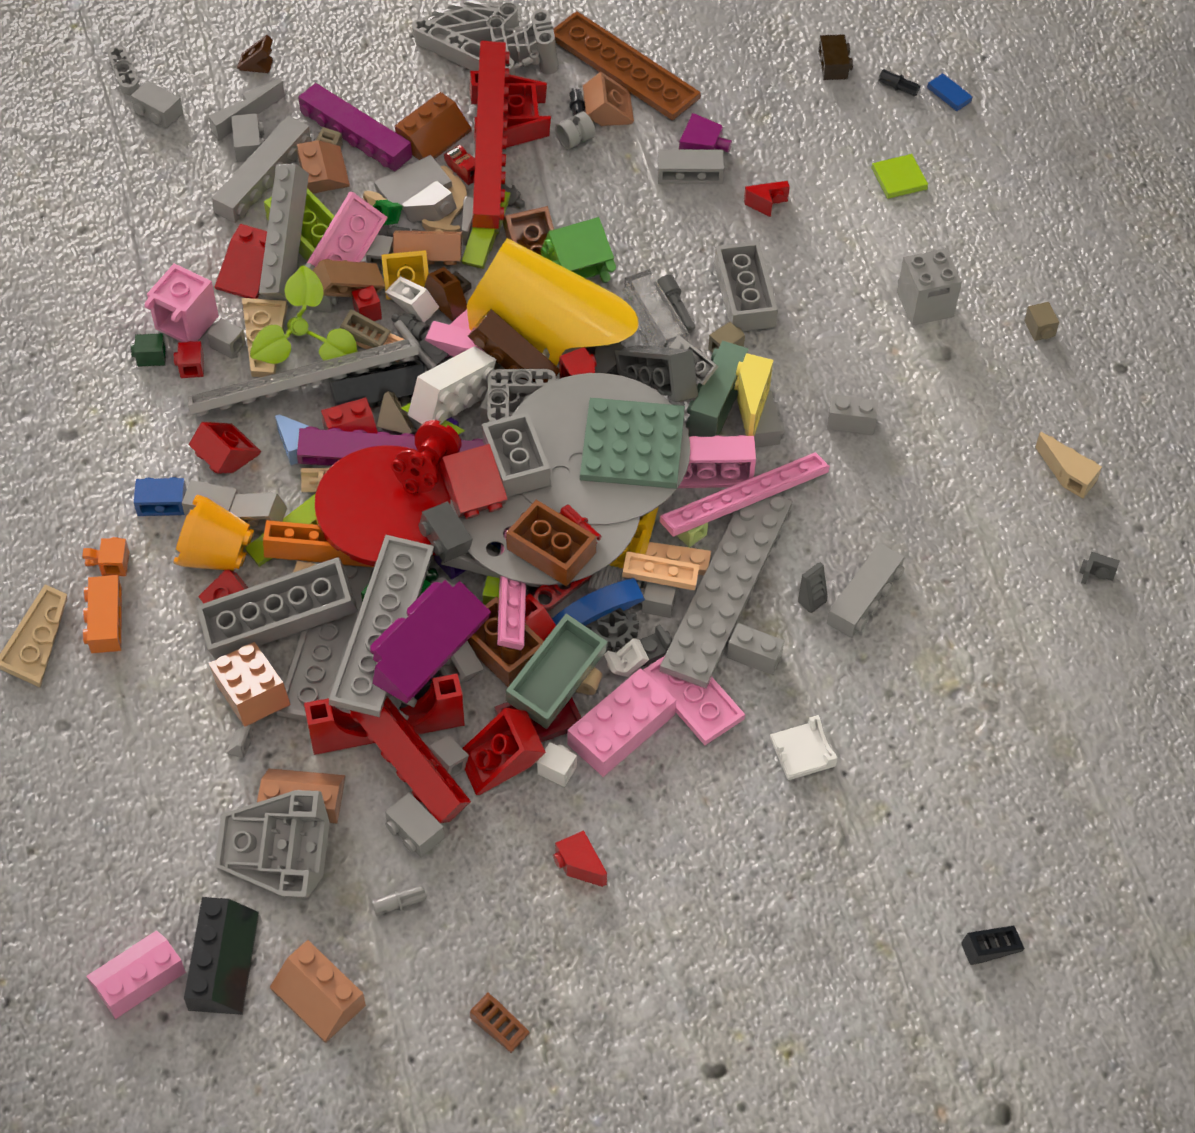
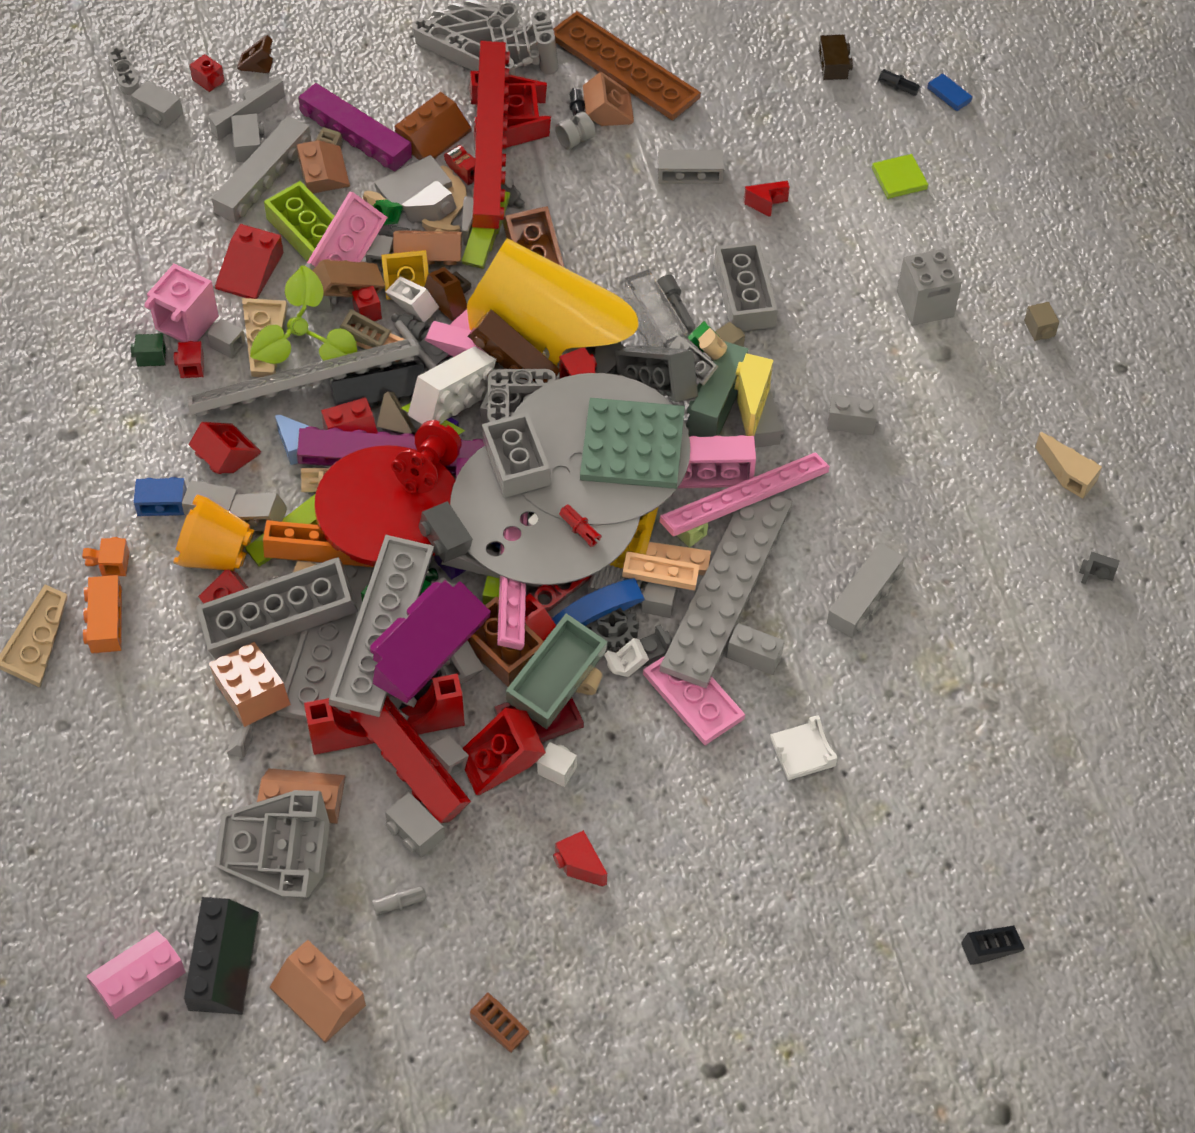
(207, 73): none -> red brick
(283, 230): light grey brick -> none
(473, 481): red slope -> none
(551, 542): dark orange brick -> none
(581, 249): bright green container -> none
(621, 722): bright pink brick -> none
(703, 135): magenta torso -> none
(708, 341): none -> tan leg
(813, 588): dark grey slope -> none

